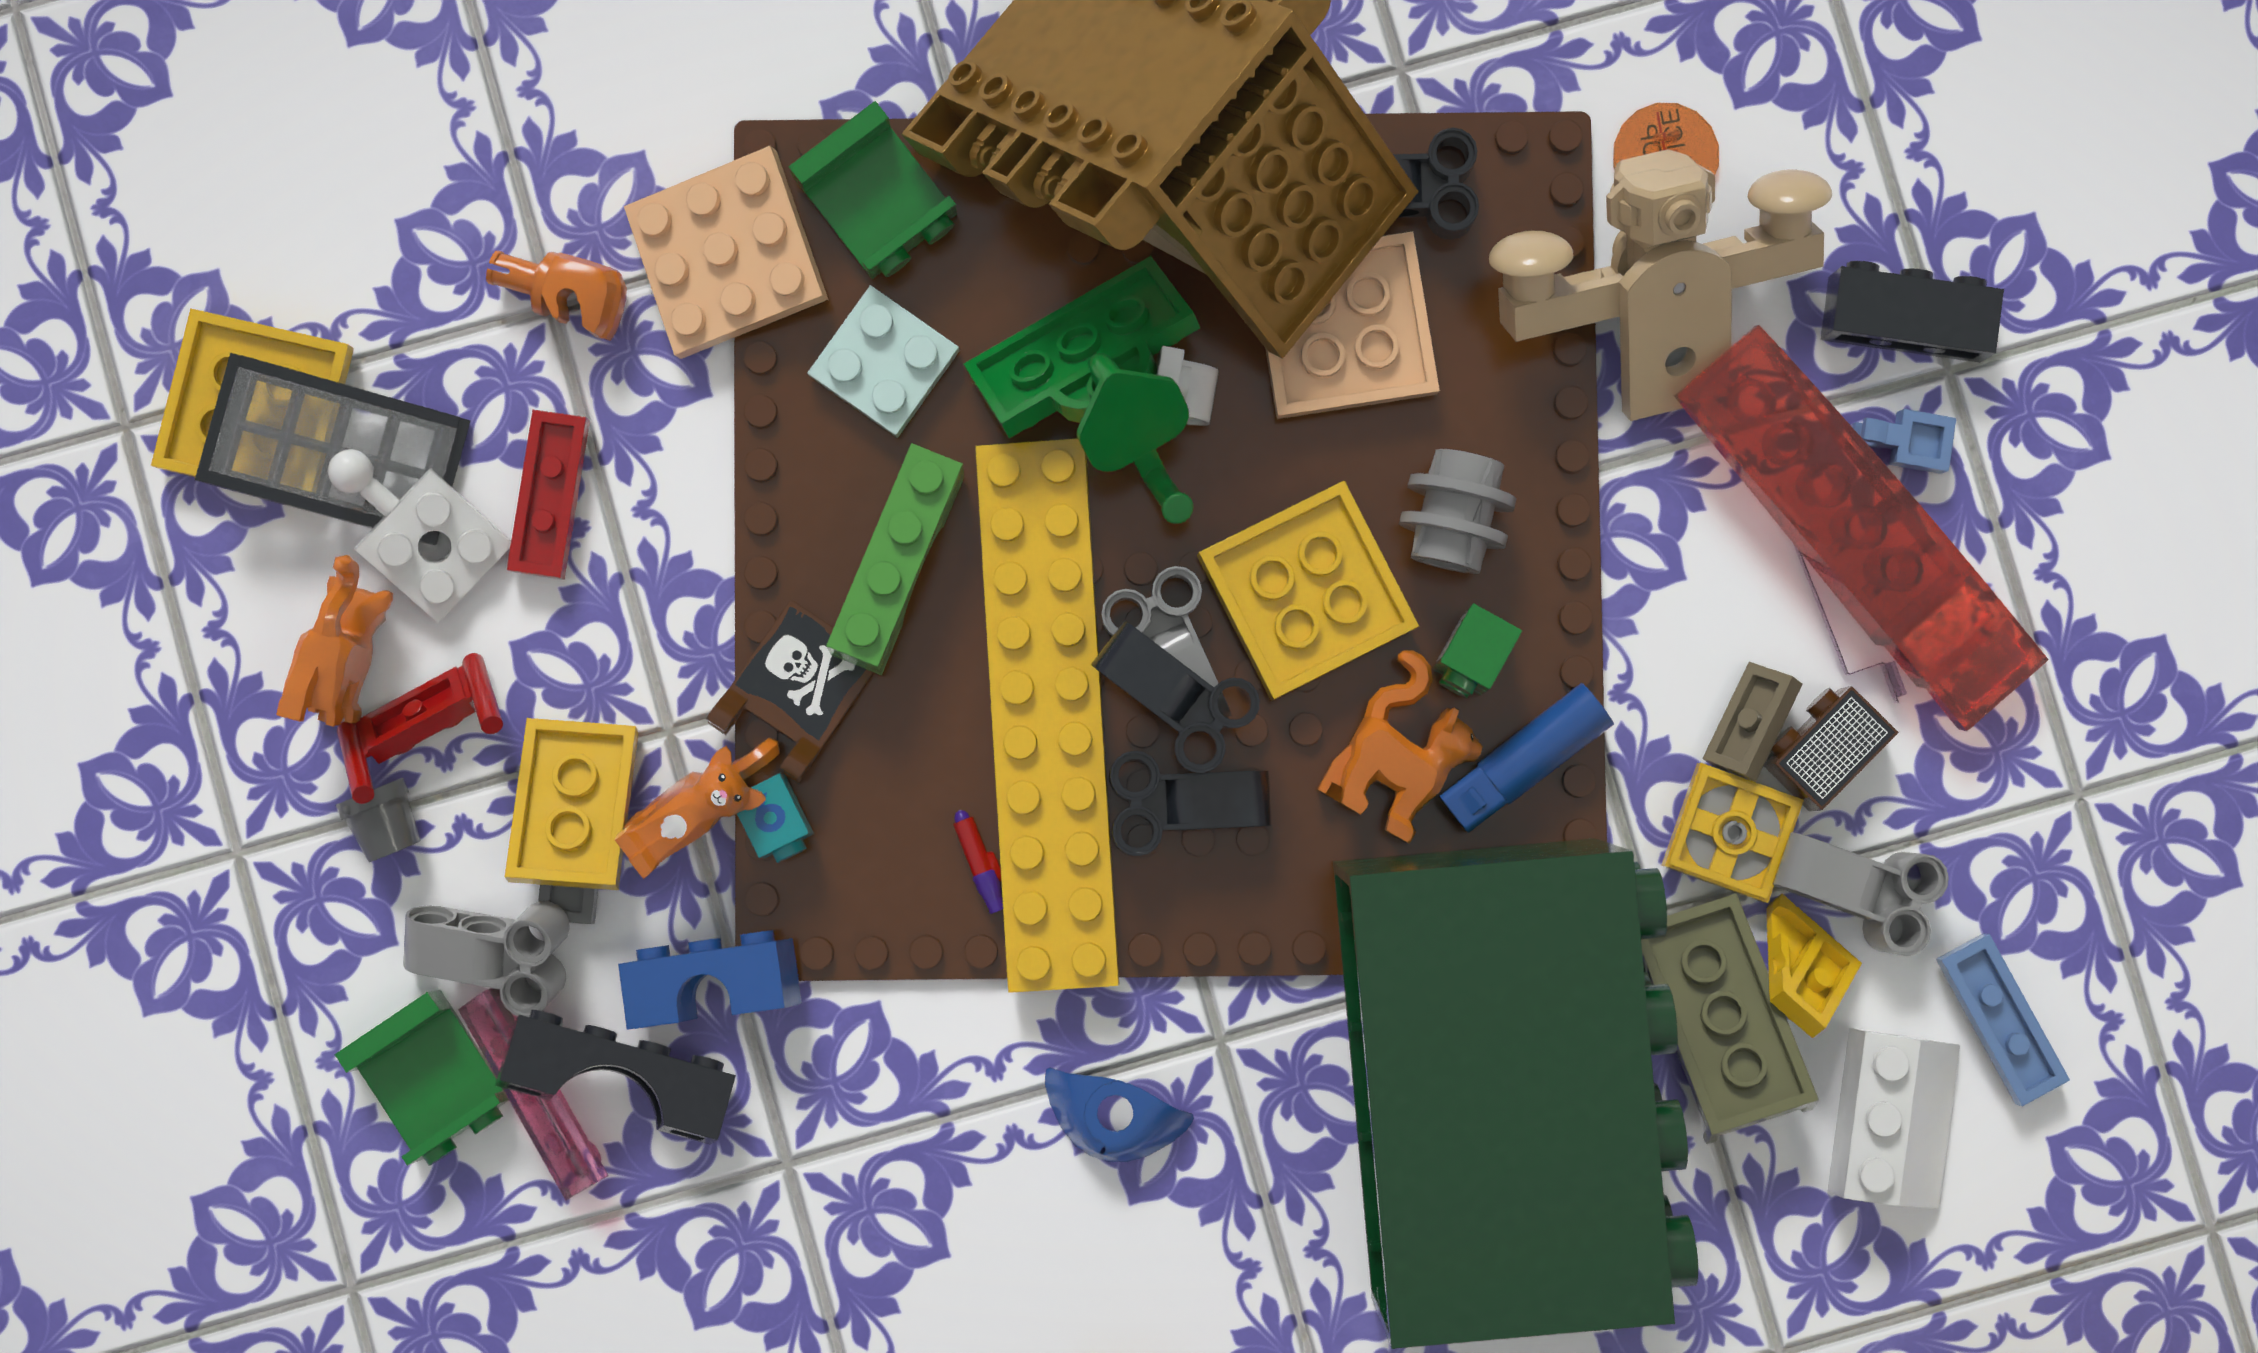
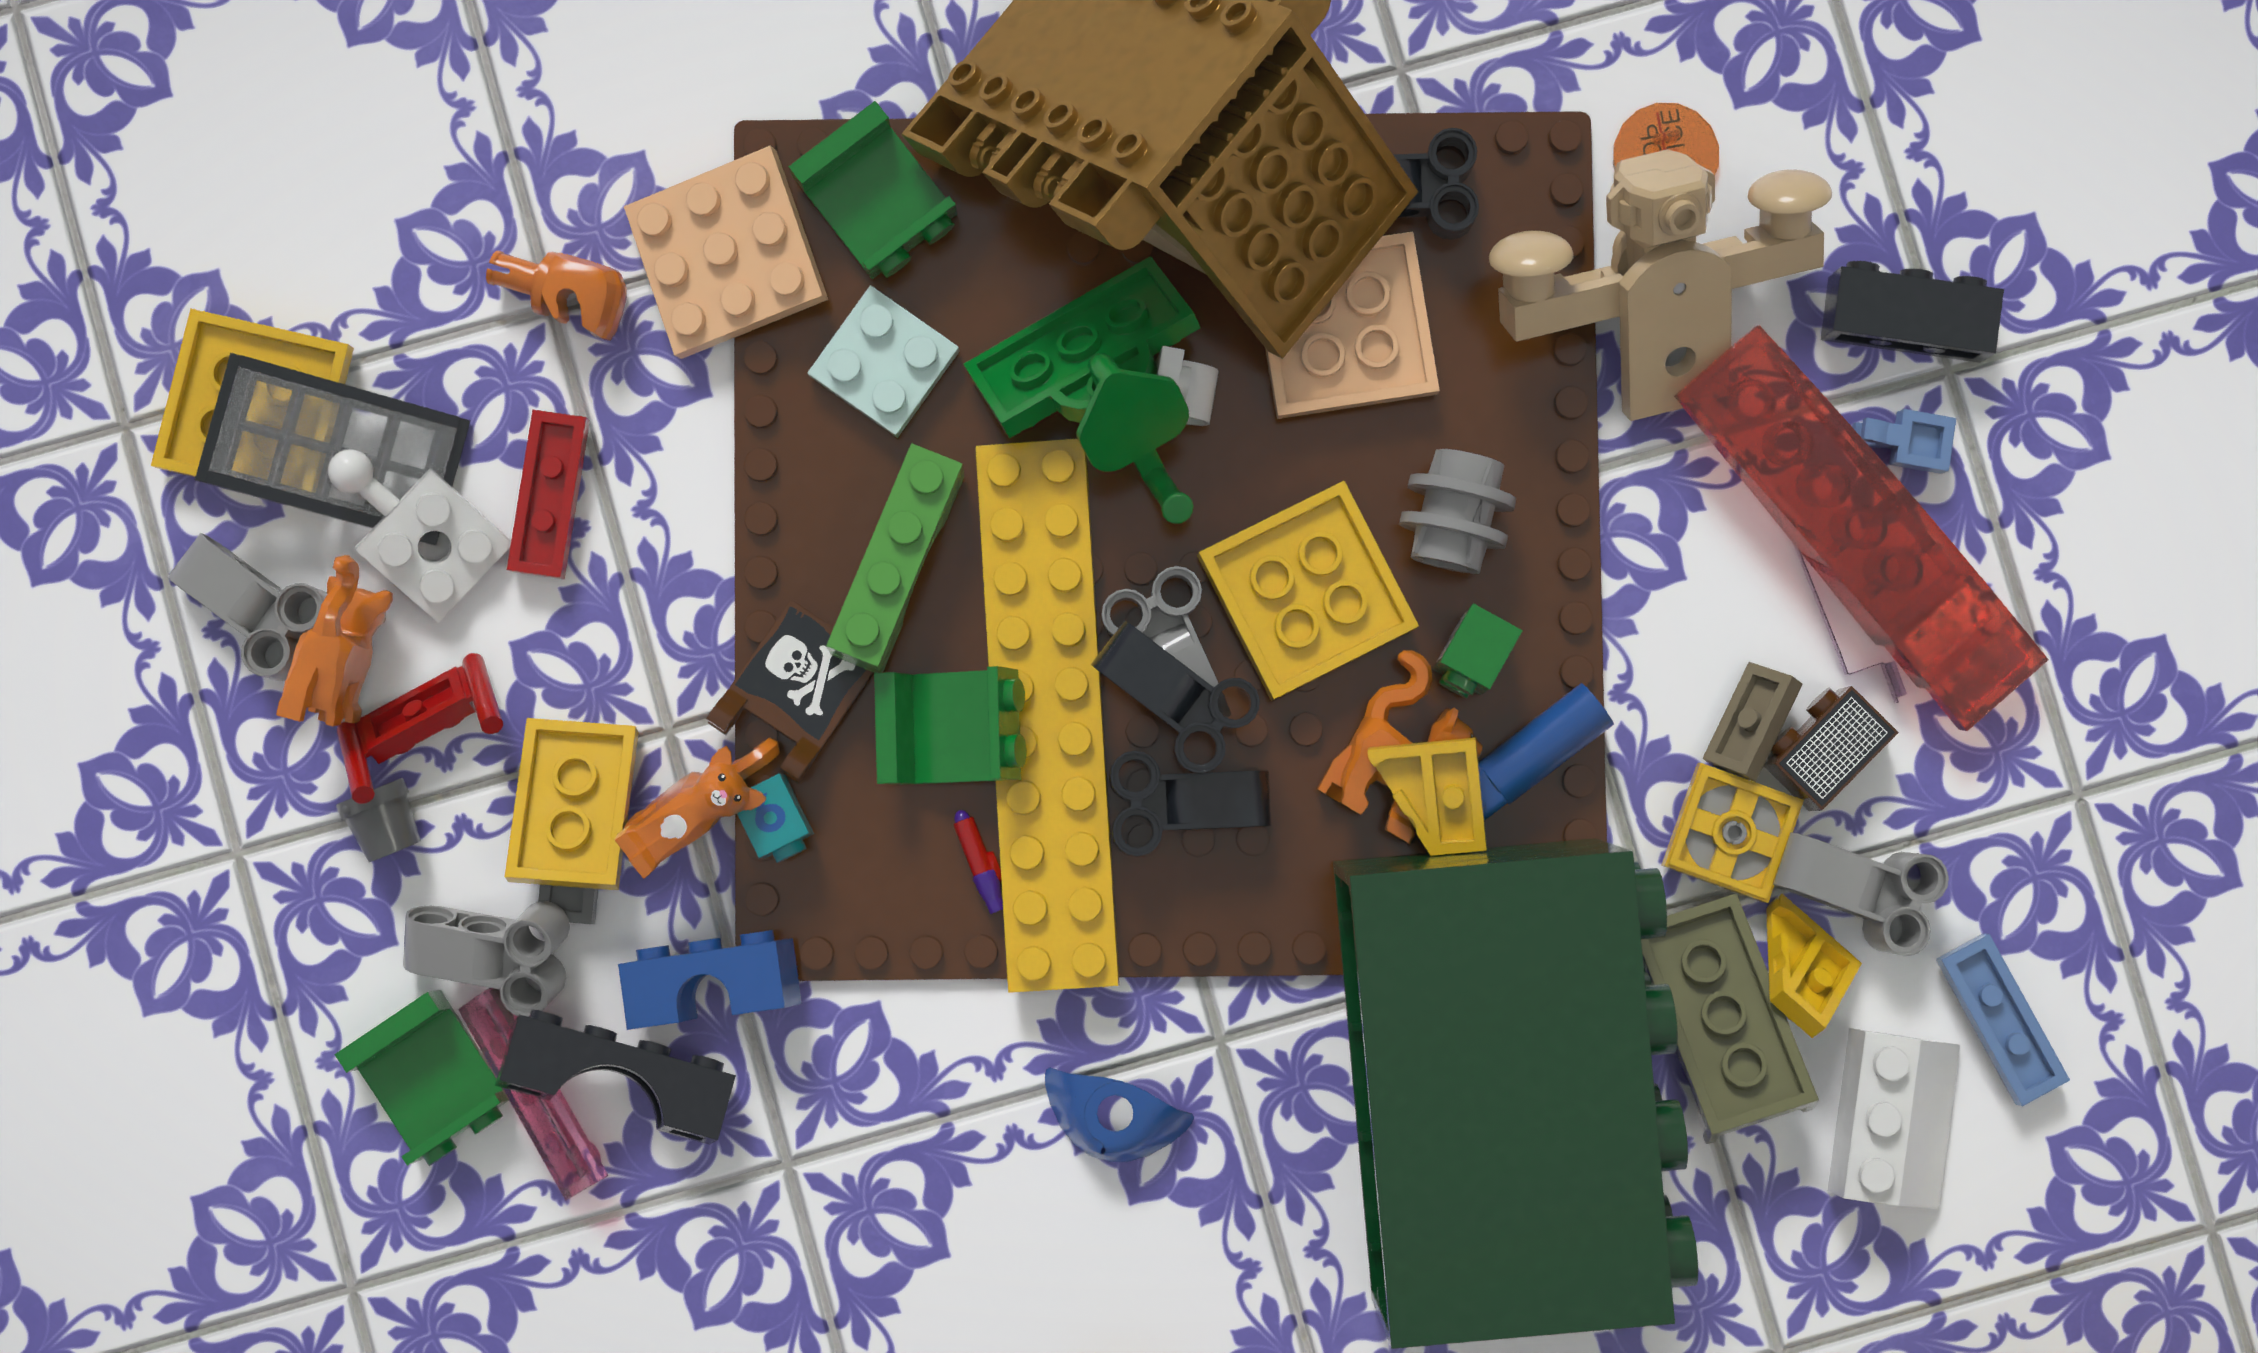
(246, 602): none -> light grey piece
(949, 726): none -> green panel
(1437, 791): none -> yellow wing

